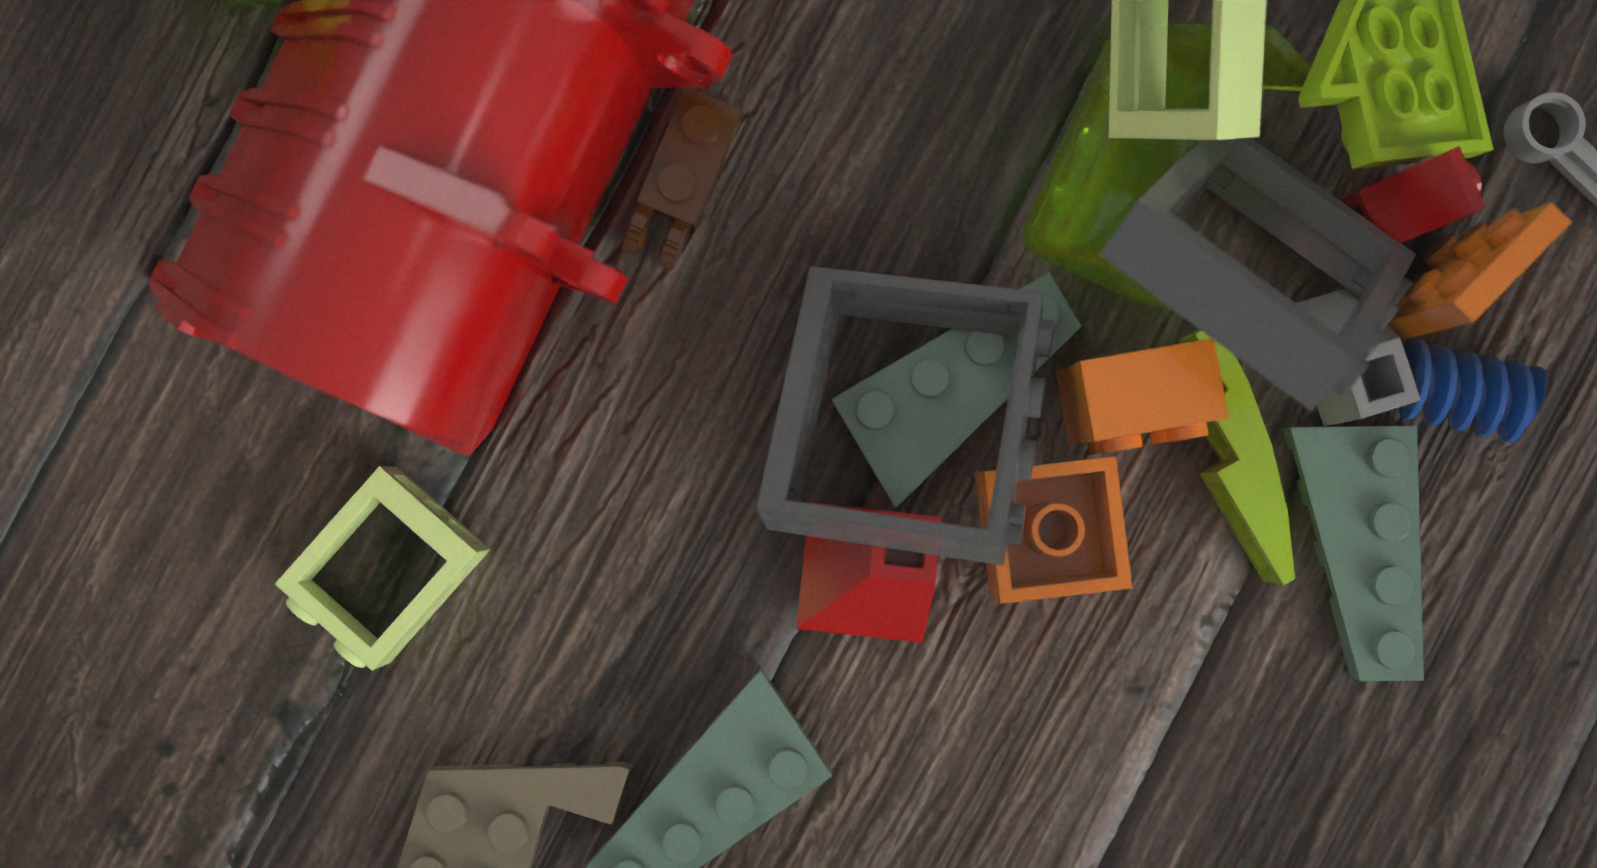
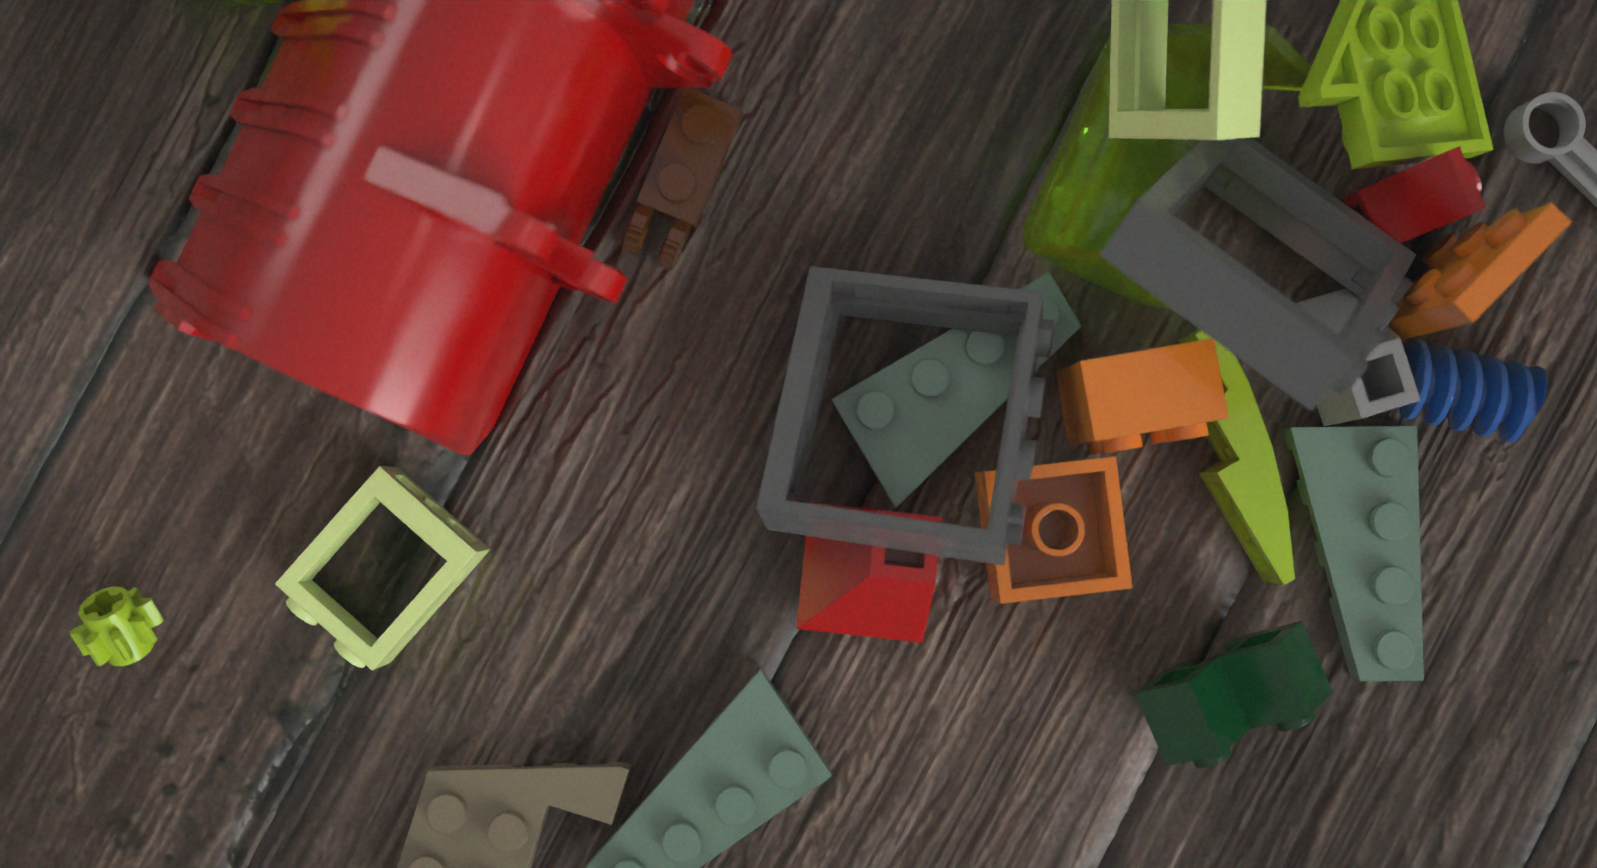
(116, 626): none -> lime gear
(1254, 684): none -> dark green brick

